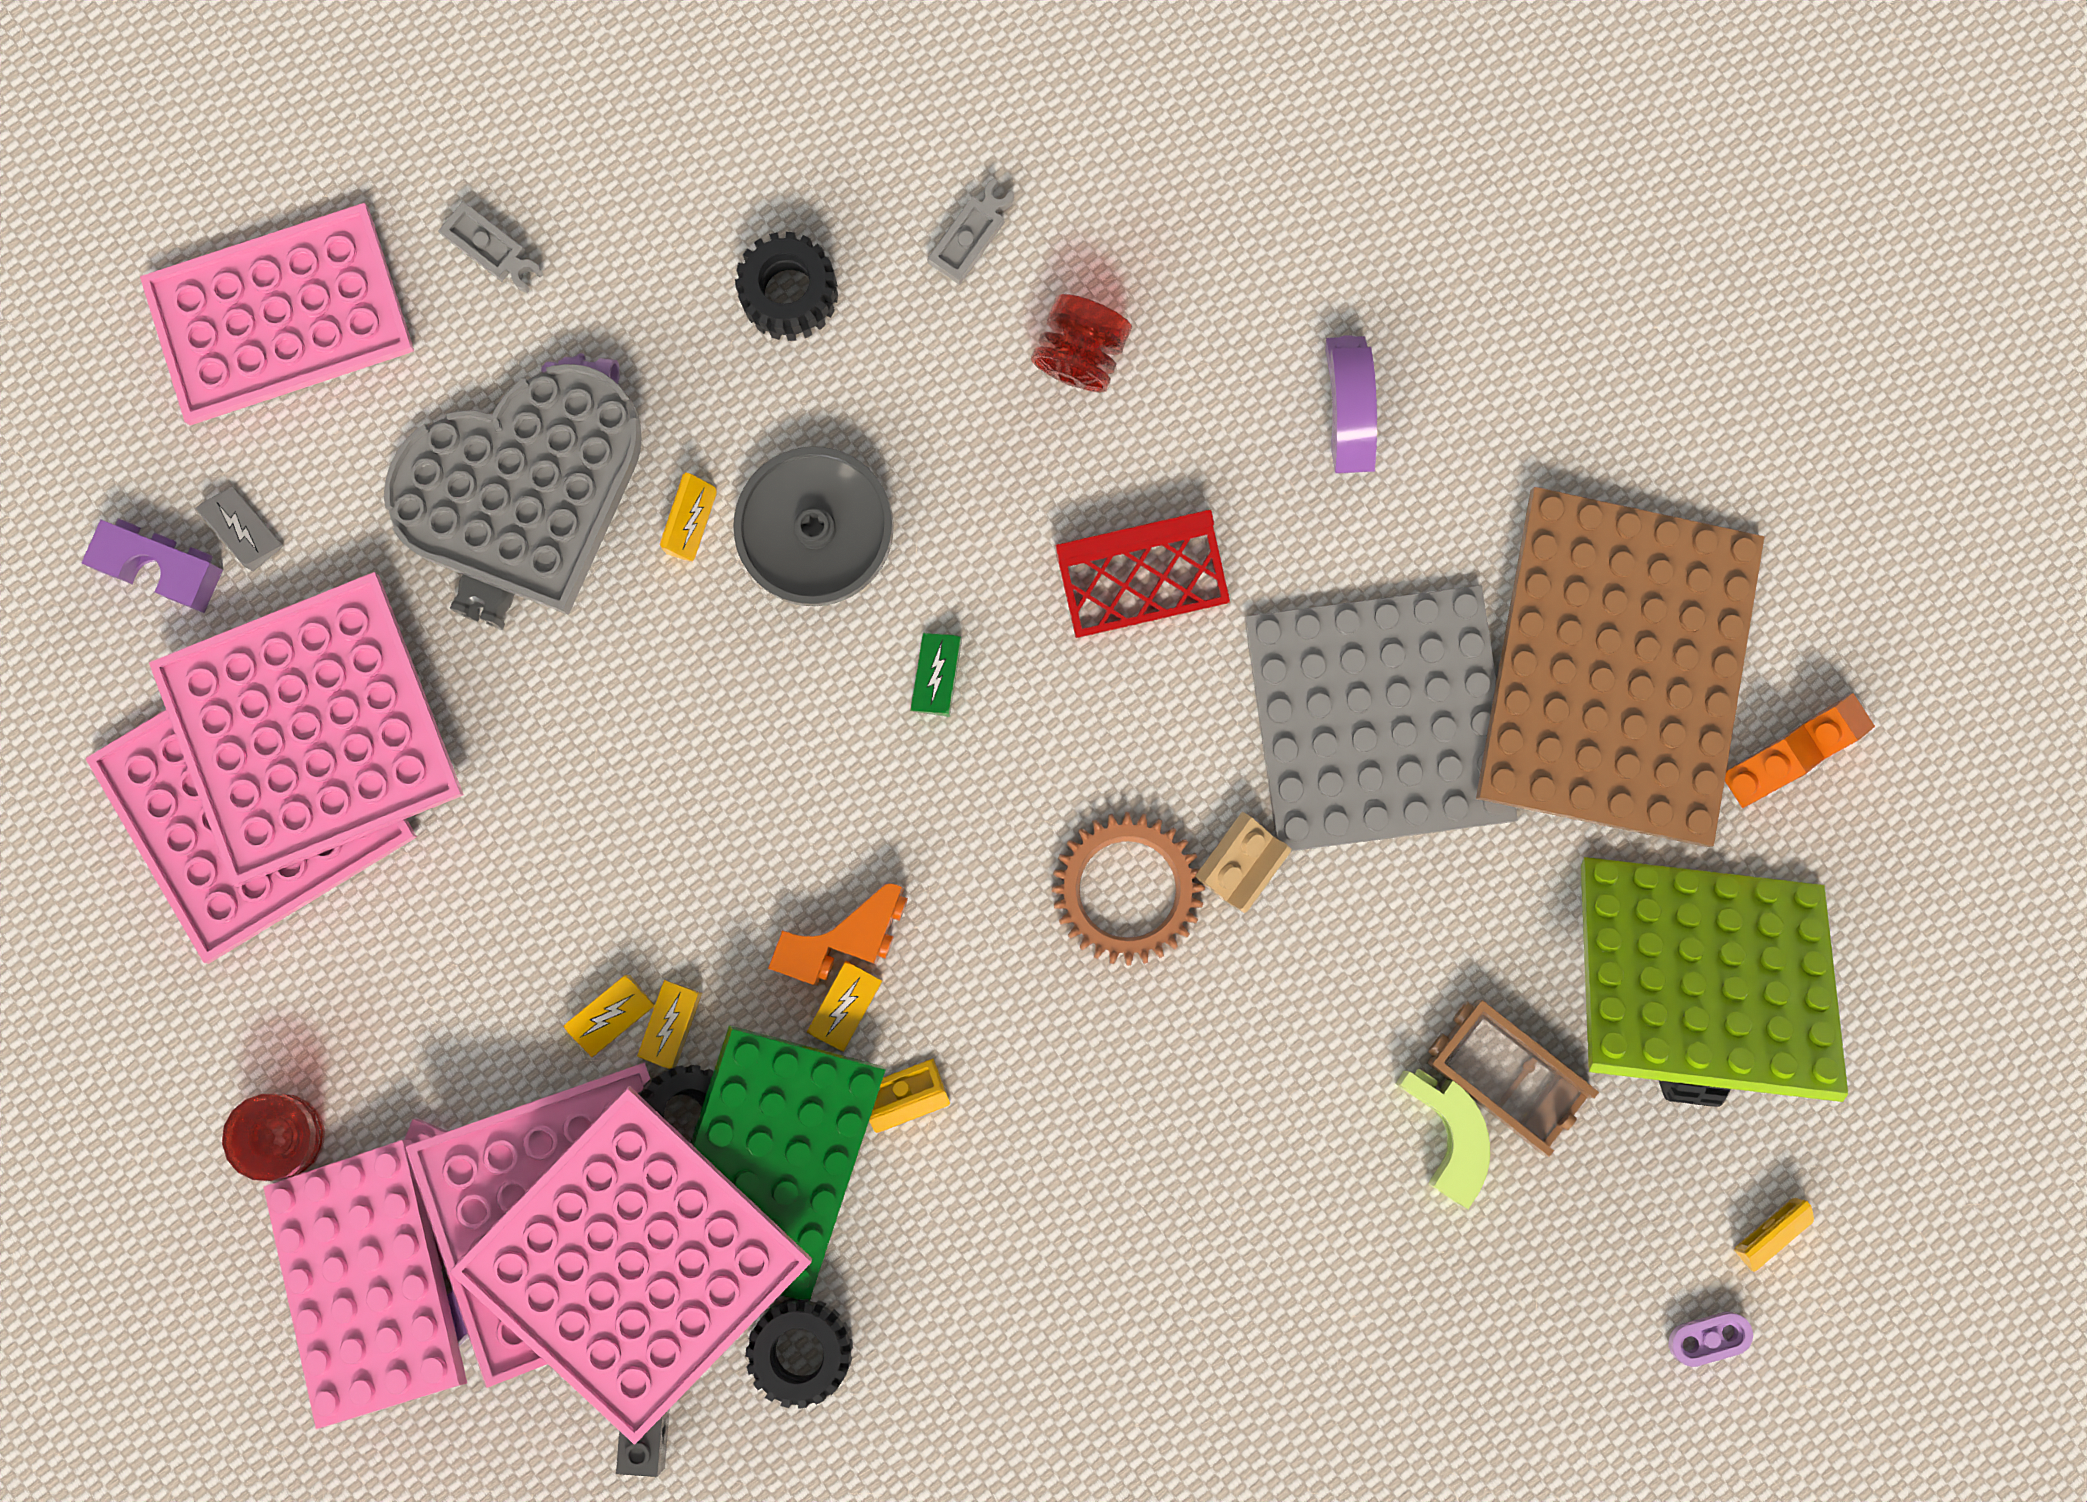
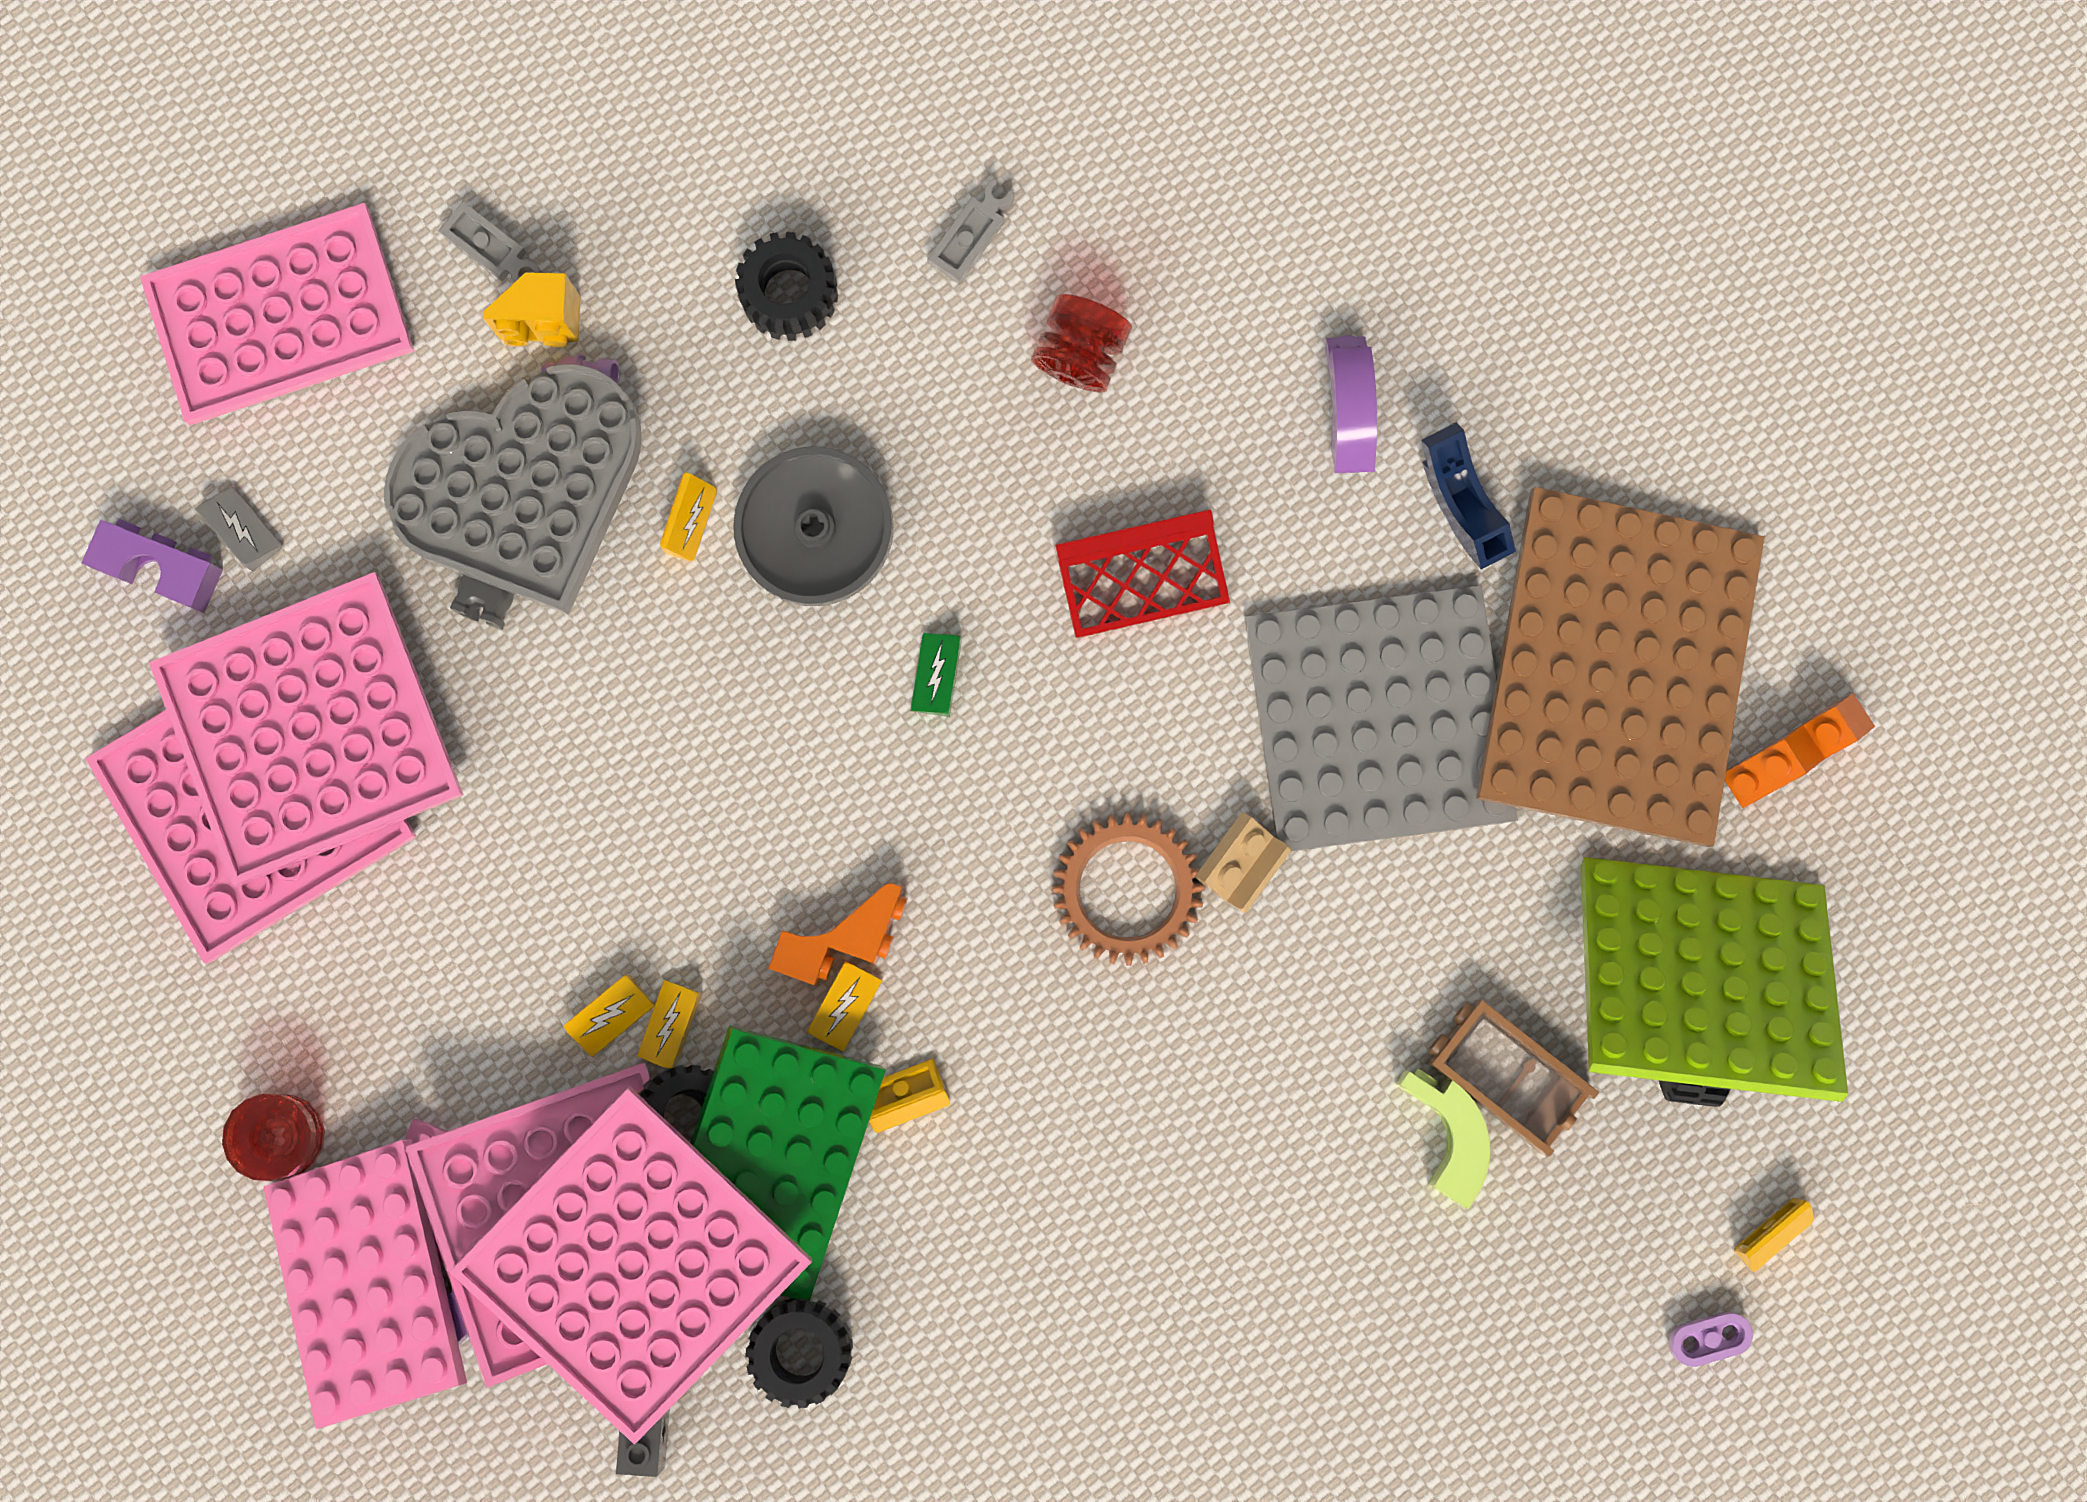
(536, 309): none -> yellow slope
(1462, 498): none -> dark blue arch

